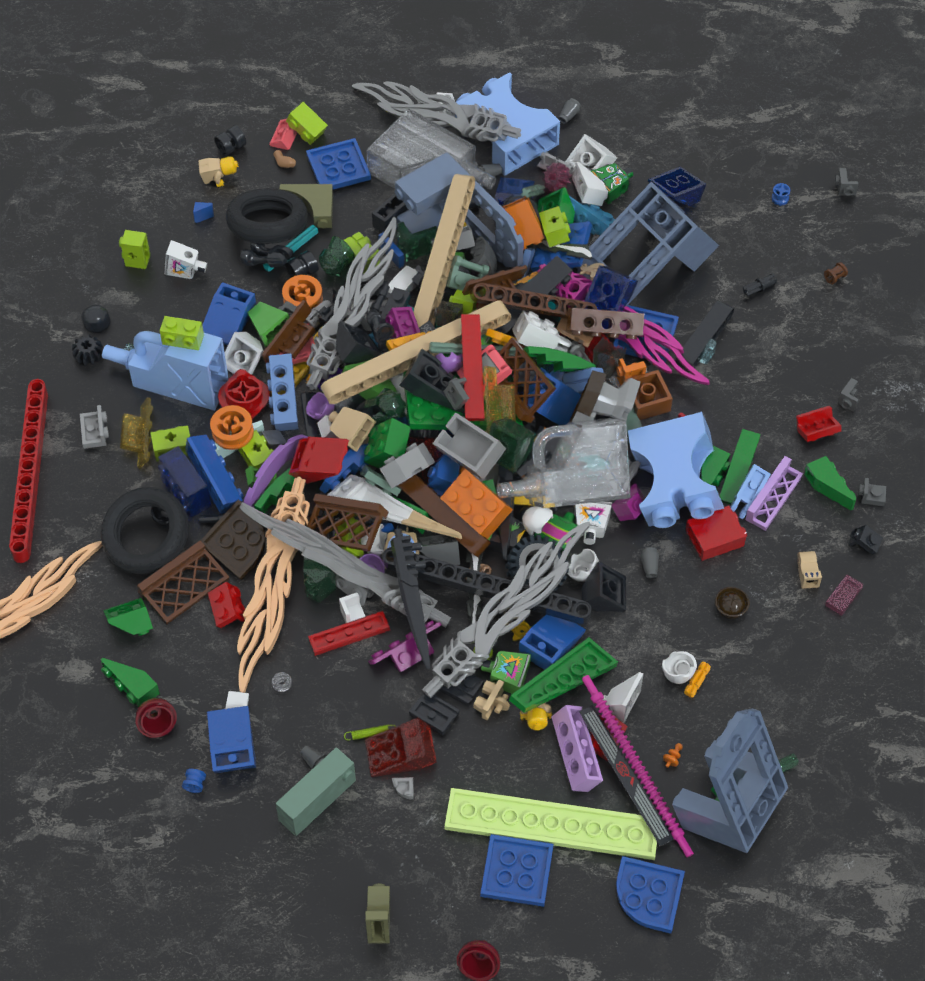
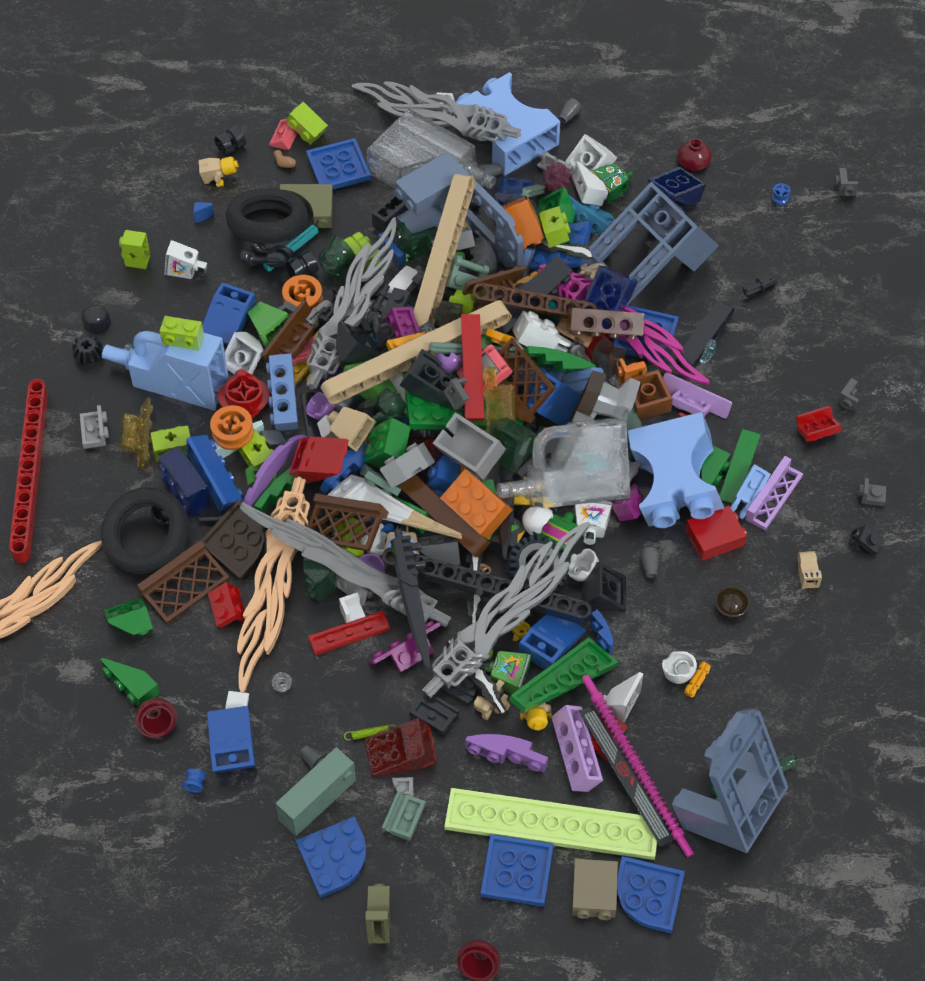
(334, 855): none -> blue plate
(404, 816): none -> sand green plate
(486, 684): none -> pearl dark grey sword
(499, 747): none -> medium lavender slope
(595, 889): none -> dark tan panel
(604, 635): none -> blue slope
(671, 758): orange hair -> none
(694, 155): none -> dark red piece
(694, 398): none -> lavender bracket
(827, 481): green slope -> none
(835, 273): reddish brown bush -> none
(844, 595): clear pink tile -> none

